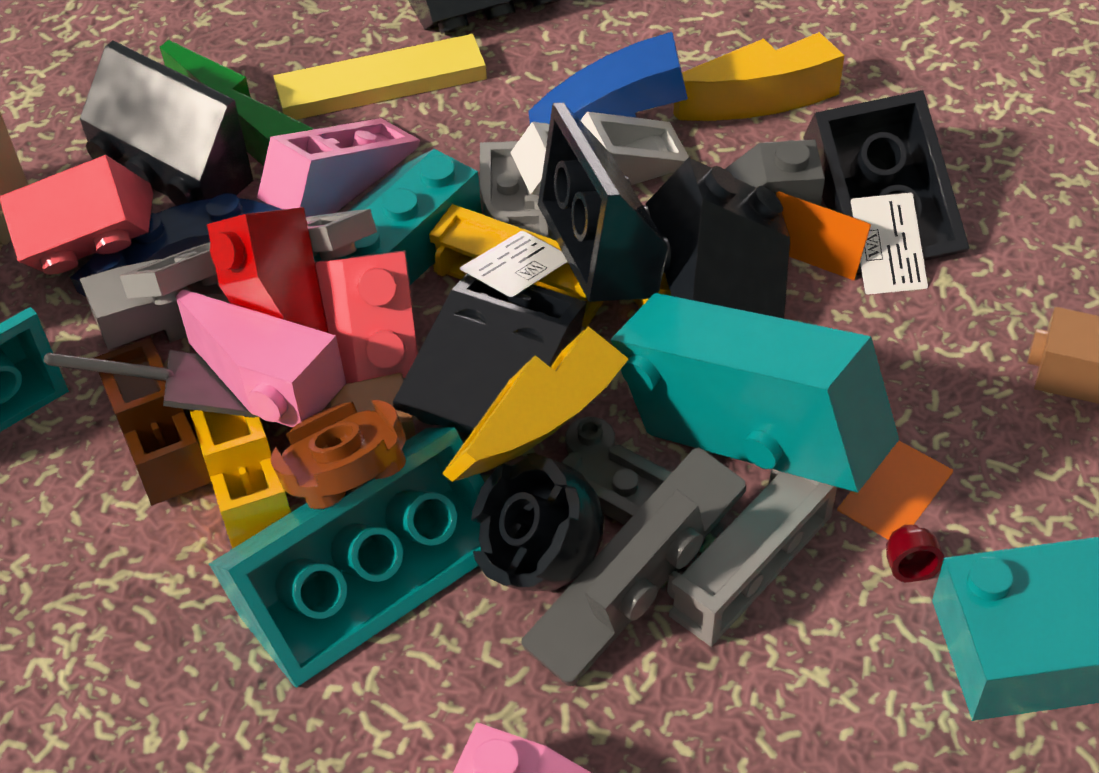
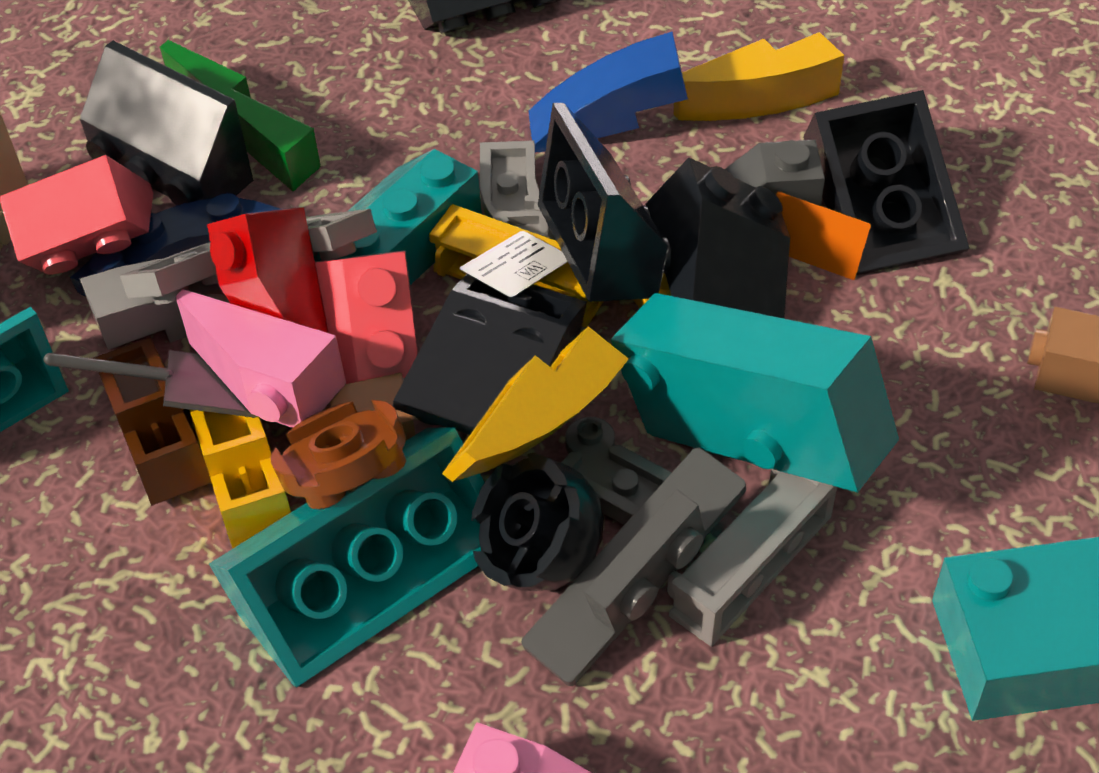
(331, 164): bright pink slope -> none
(380, 77): light yellow tile -> none
(638, 145): white slope -> none
(893, 247): white sticker -> none
(896, 491): orange sticker -> none
(913, 554): dark red hinge -> none

